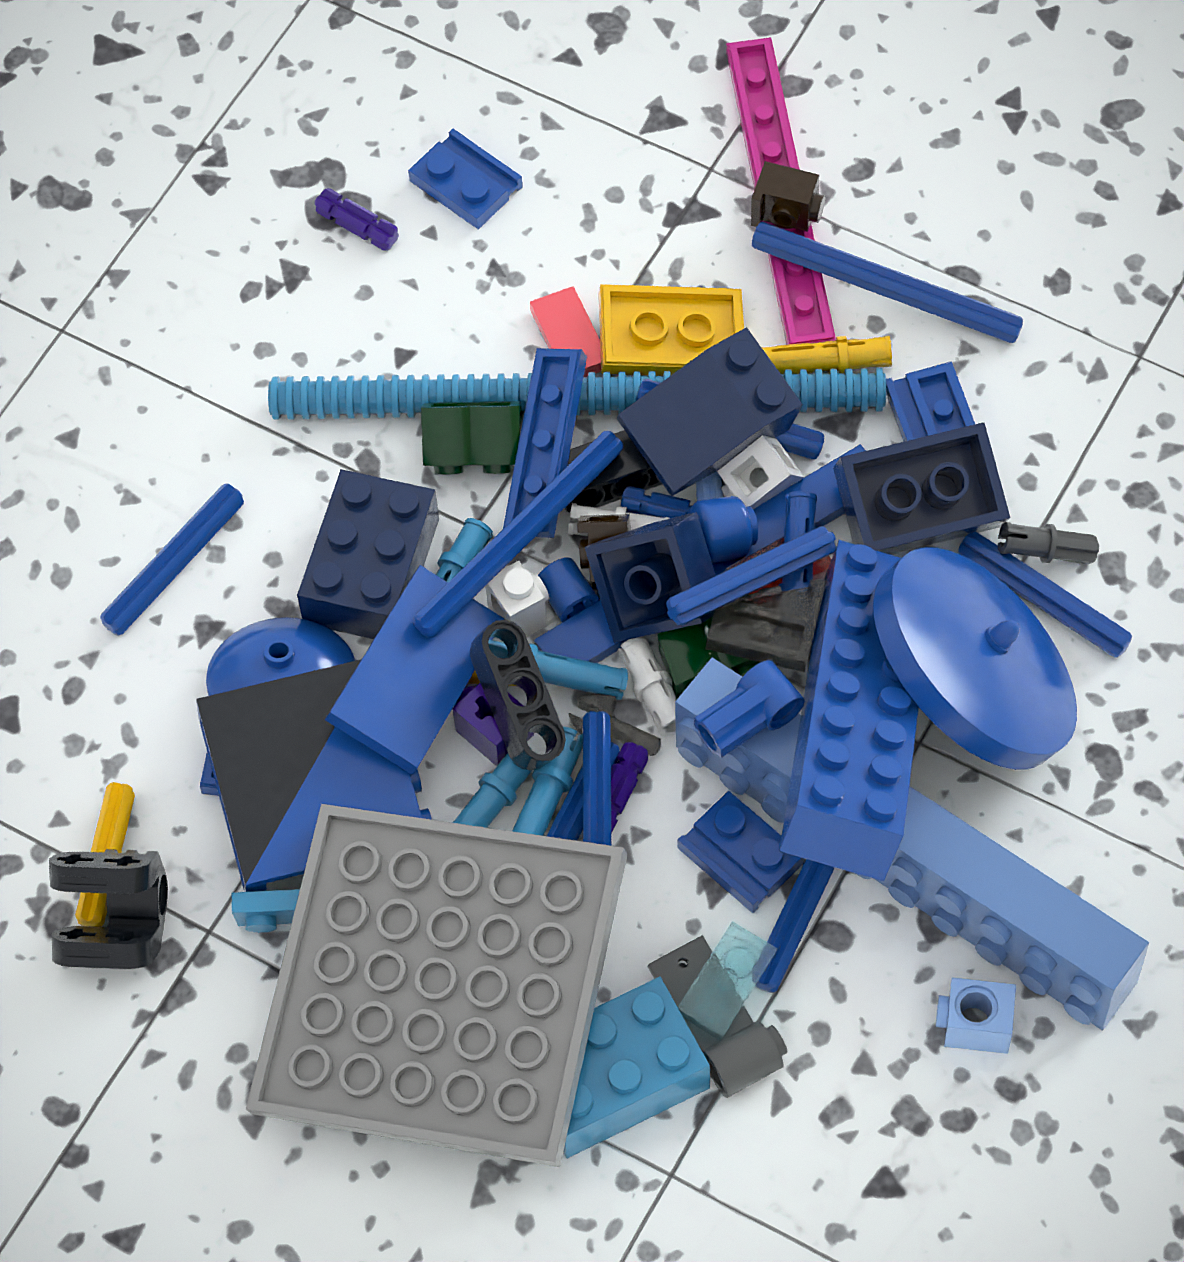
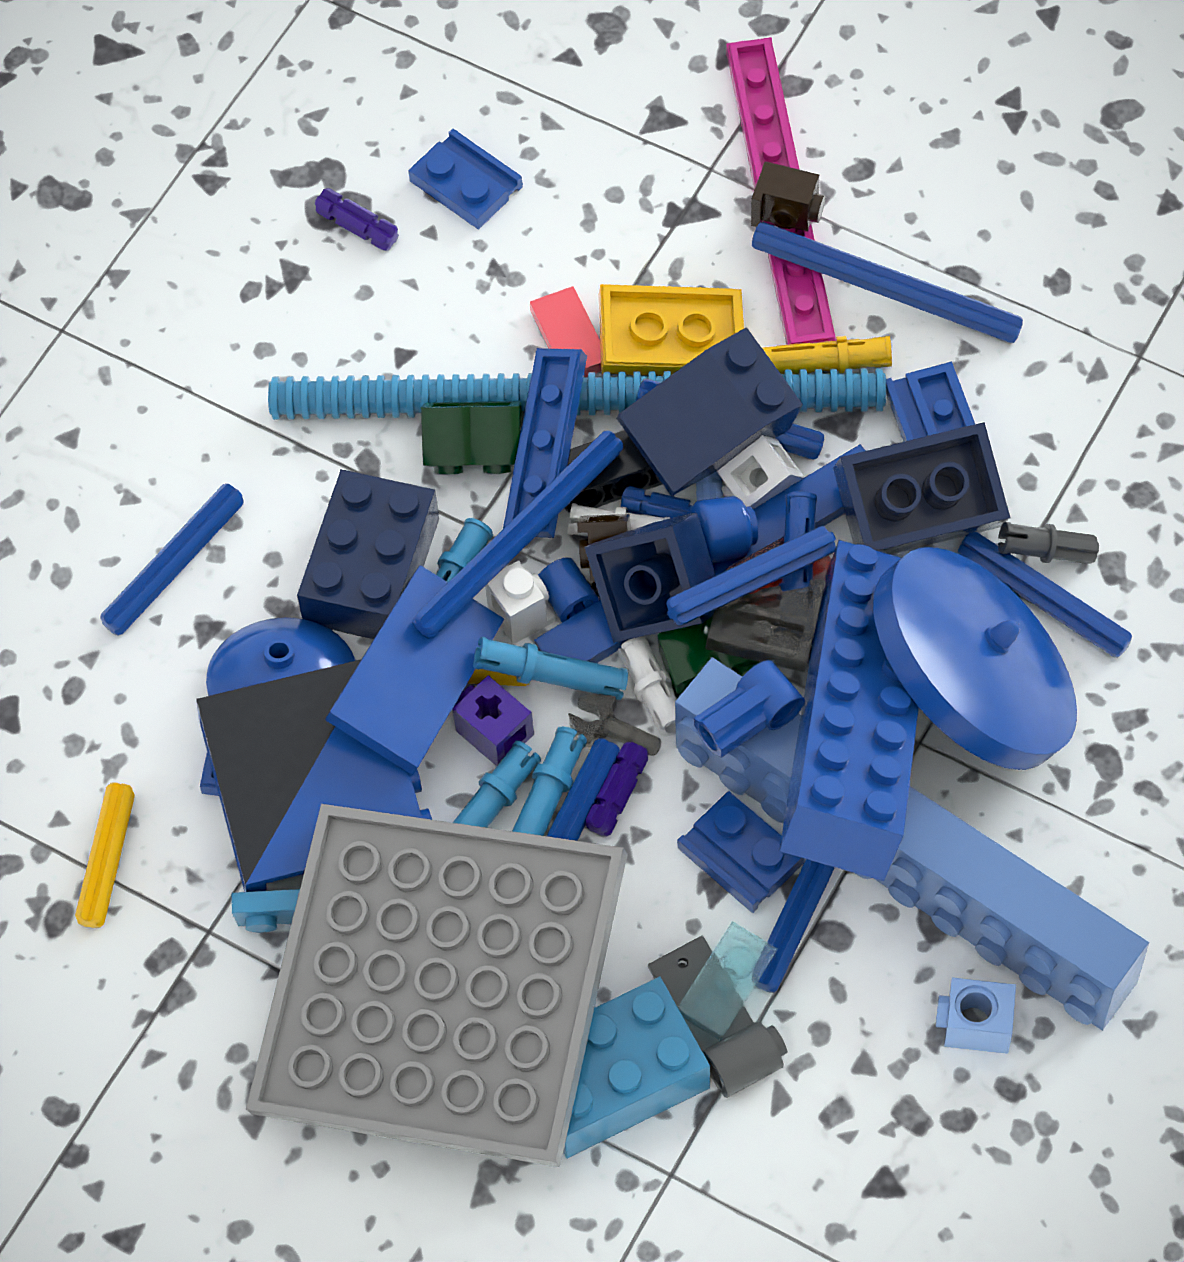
(135, 908): black piece -> none
(519, 670): black beam -> none
(597, 778): blue axle -> none

